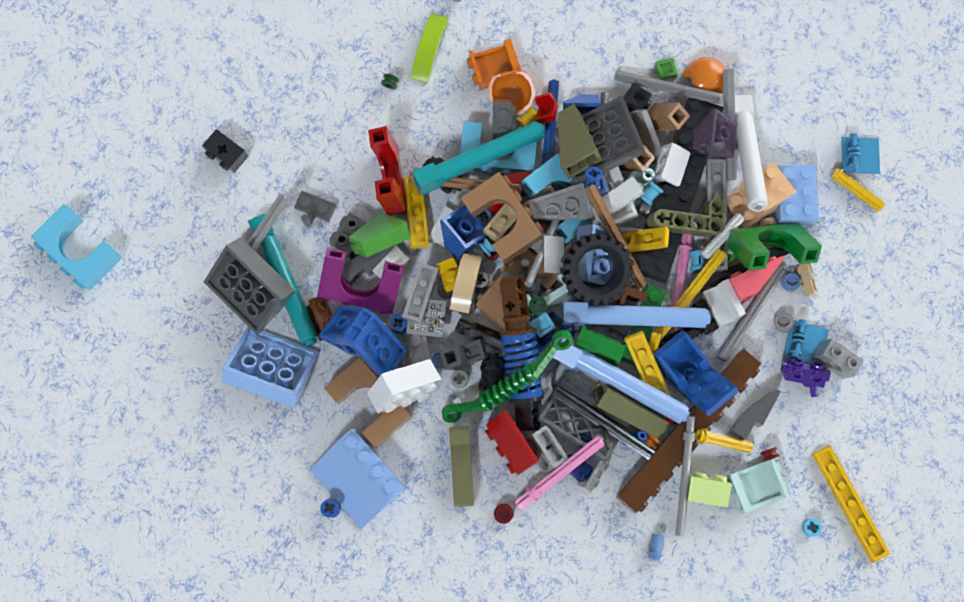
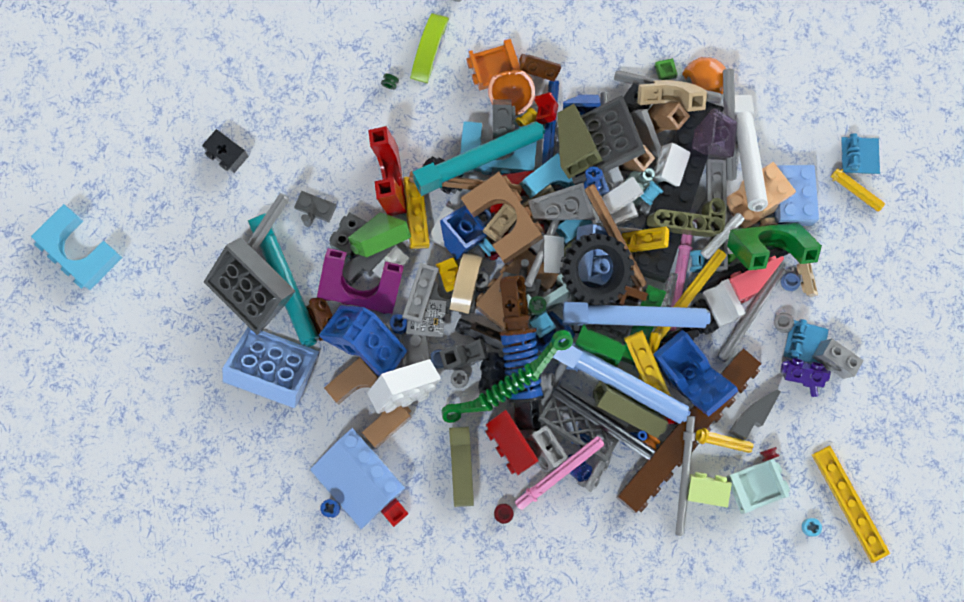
(394, 512): none -> red plate
(539, 67): none -> reddish brown bracket
(656, 547): medium blue pin -> none
(668, 91): none -> tan arch

